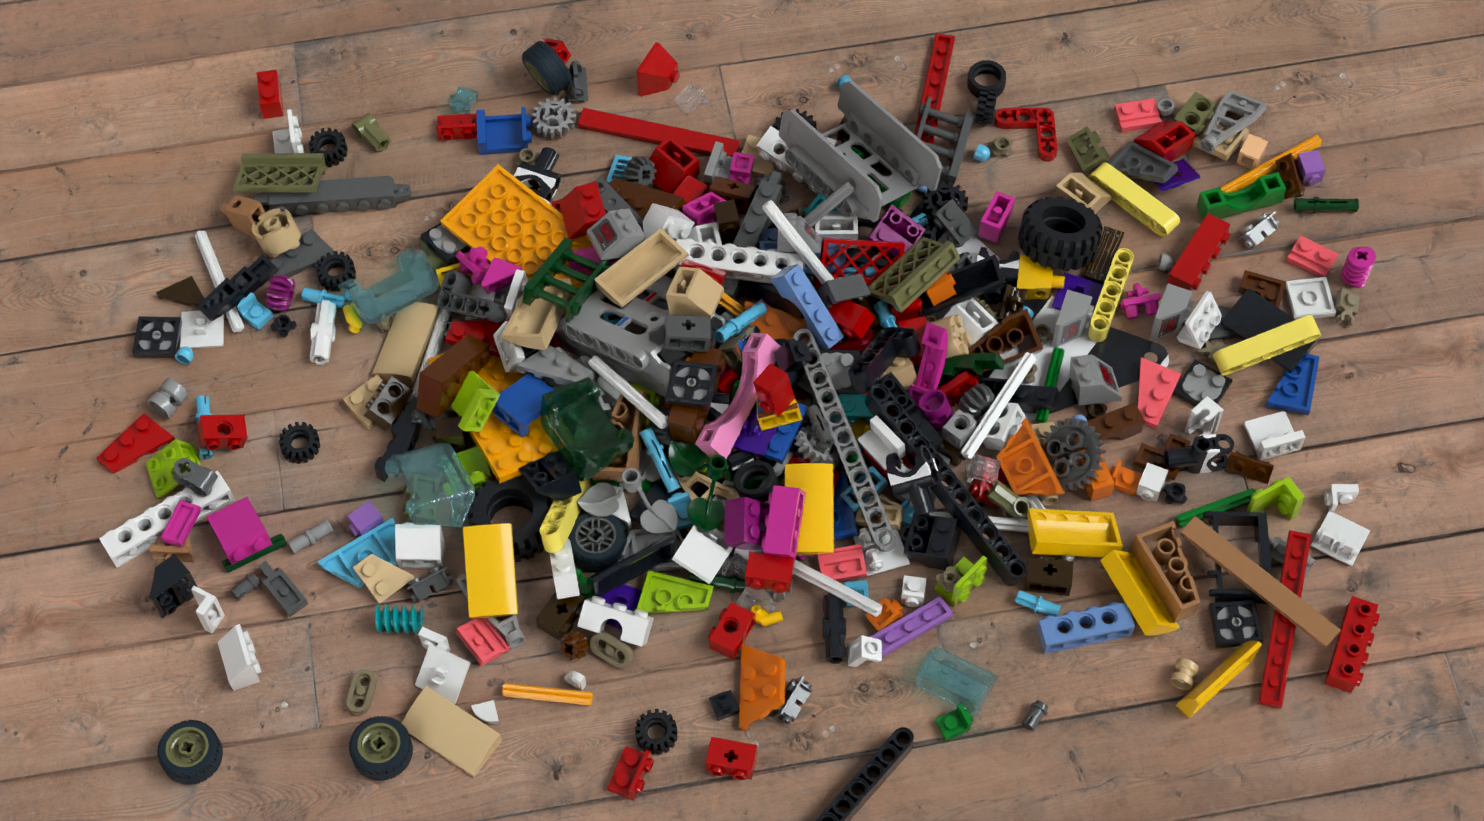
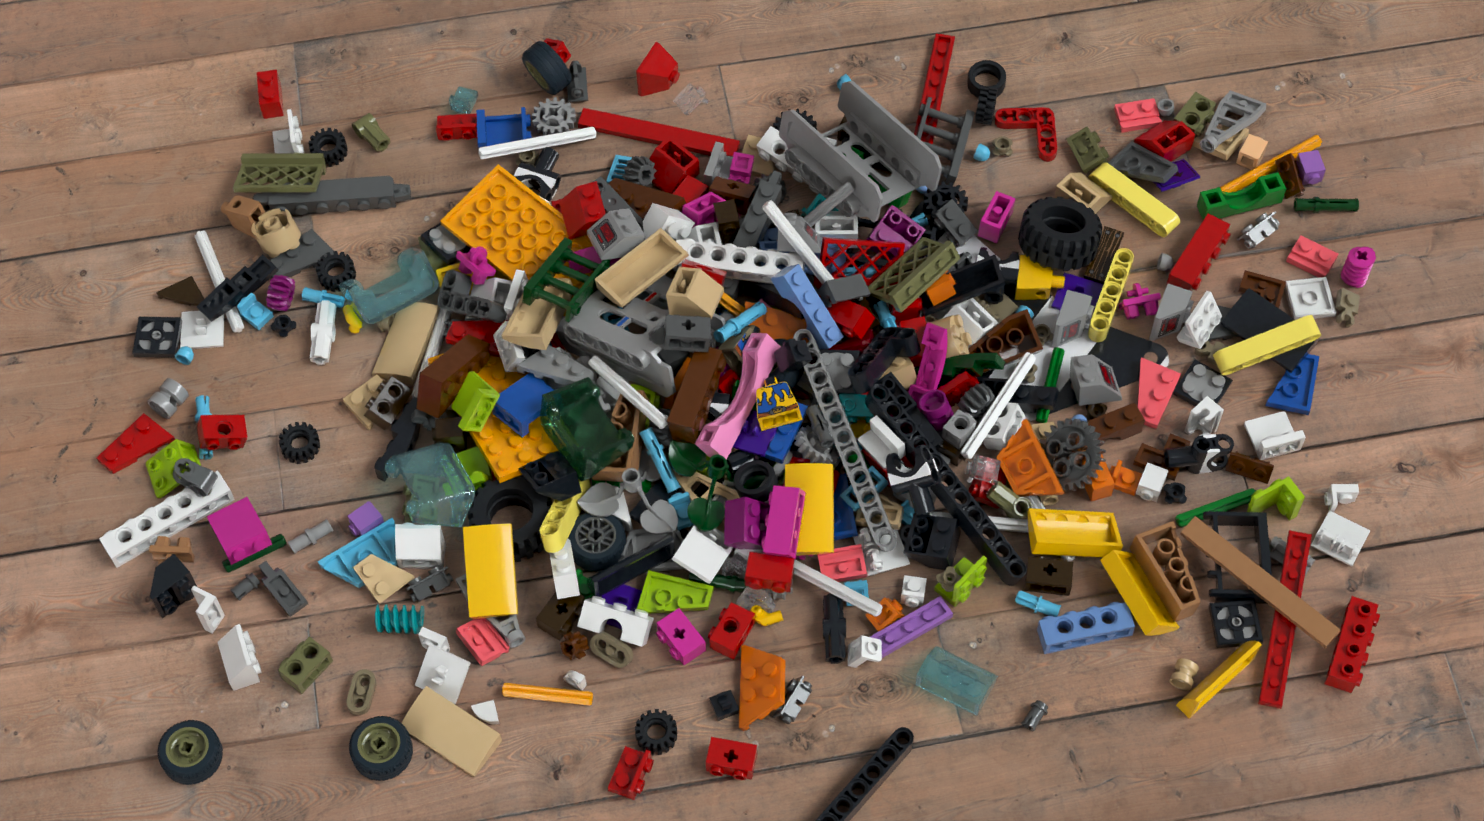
(180, 523): dark pink tile -> none
(310, 667): none -> olive brick
(499, 275): dark pink slope -> none
(537, 143): none -> white axle
(679, 626): none -> dark pink brick
(692, 384): black piece -> none
(773, 390): red brick -> none
(954, 723): green bracket -> none
(1012, 301): dark brown hips -> none

